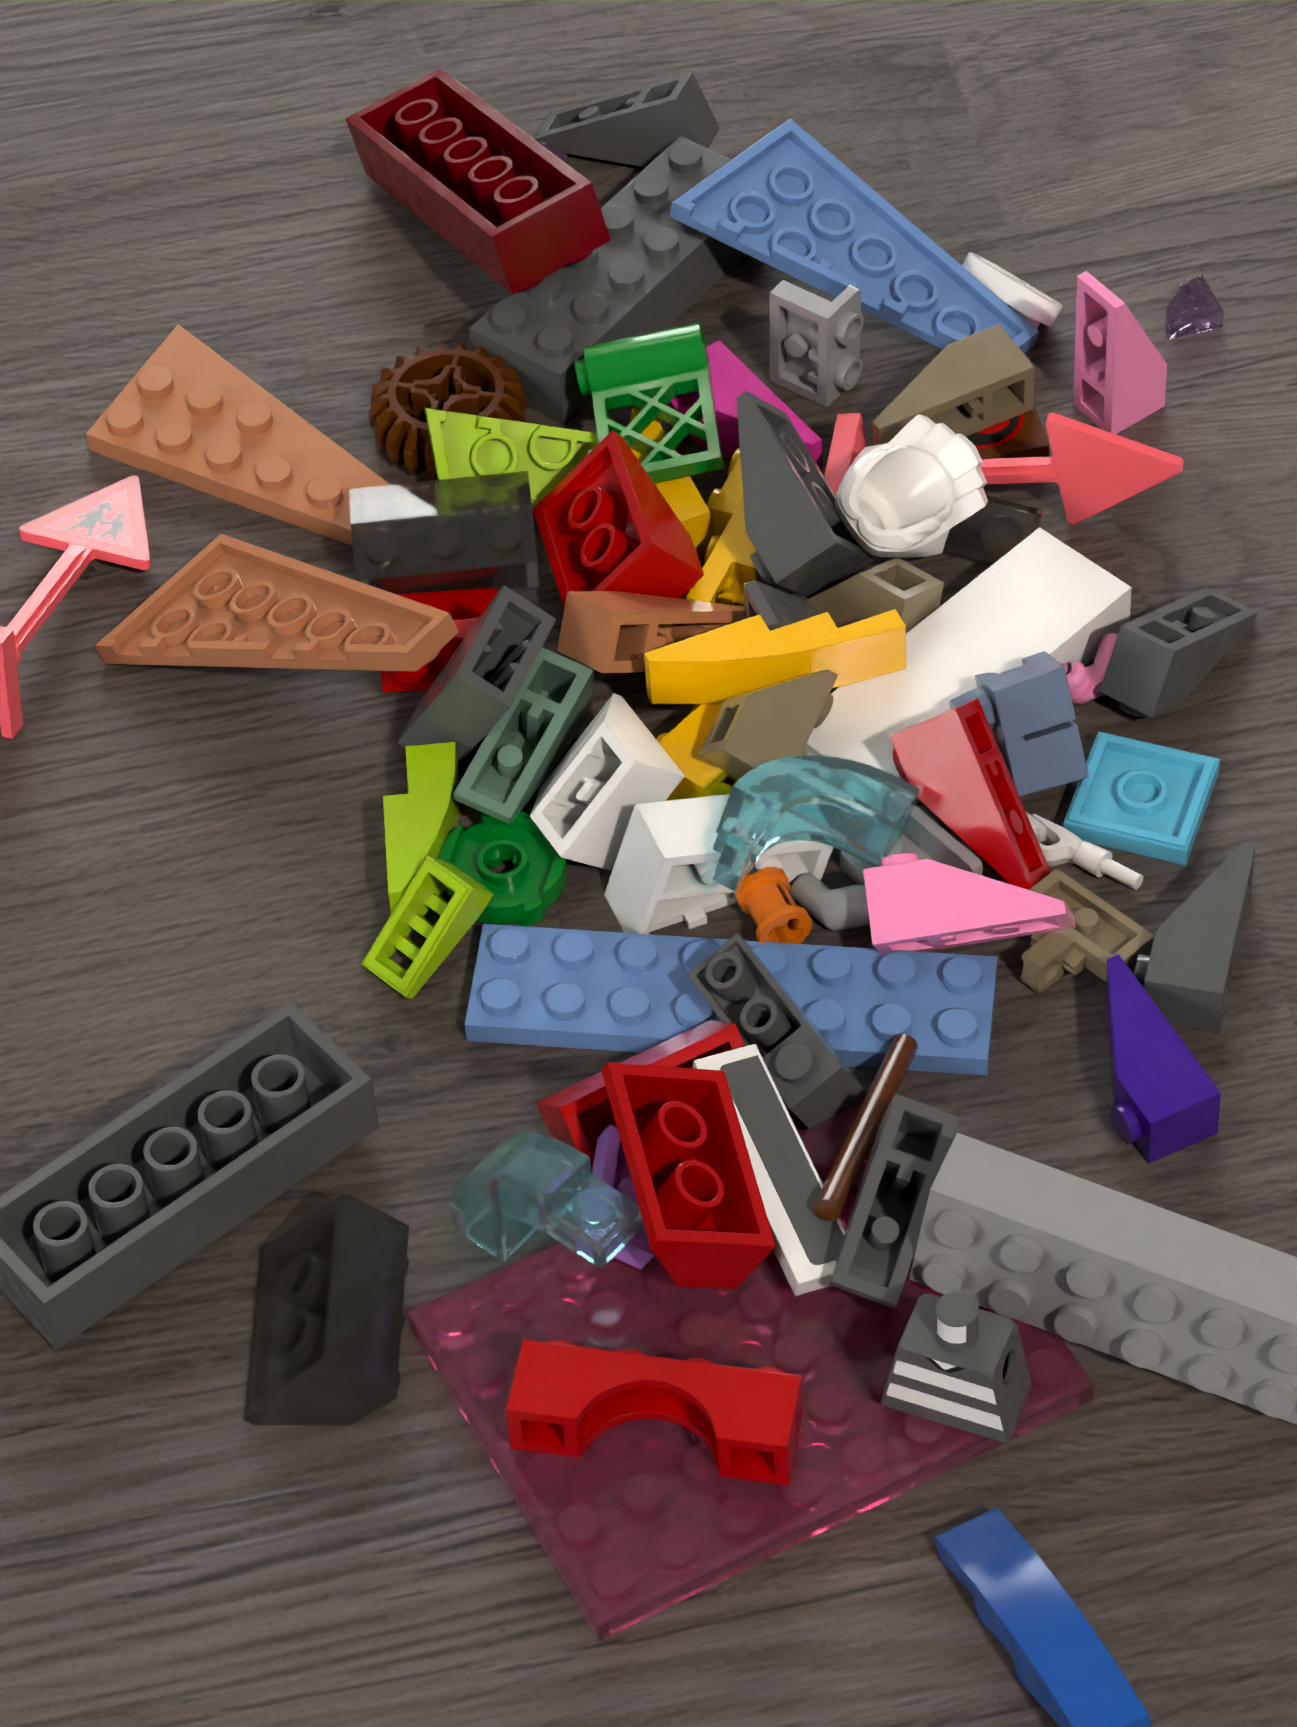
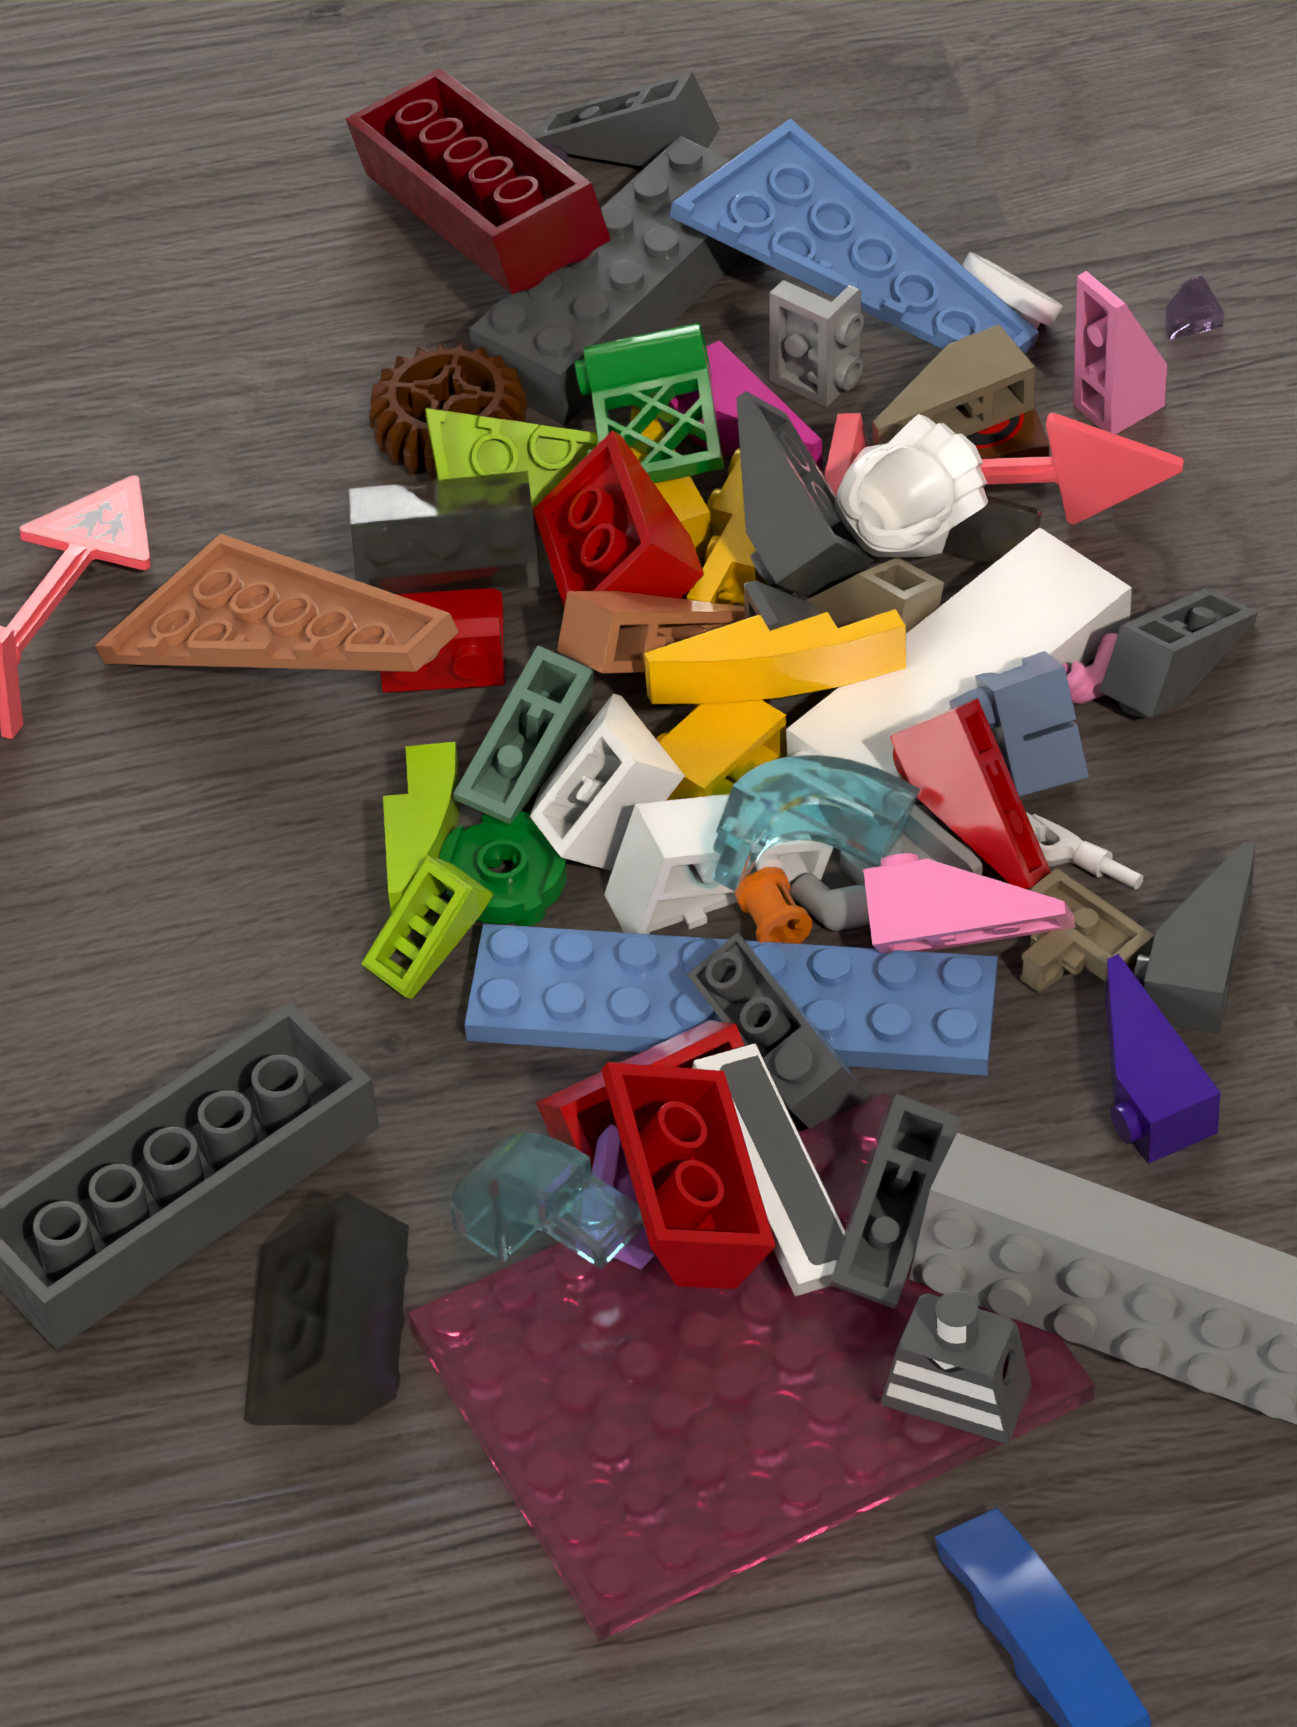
(227, 436): nougat wing -> none
(481, 675): dark grey slope -> none
(574, 1394): red arch -> none
(768, 722): dark tan slope -> none
(865, 1127): reddish brown bar -> none
(1142, 798): medium azure tile -> none

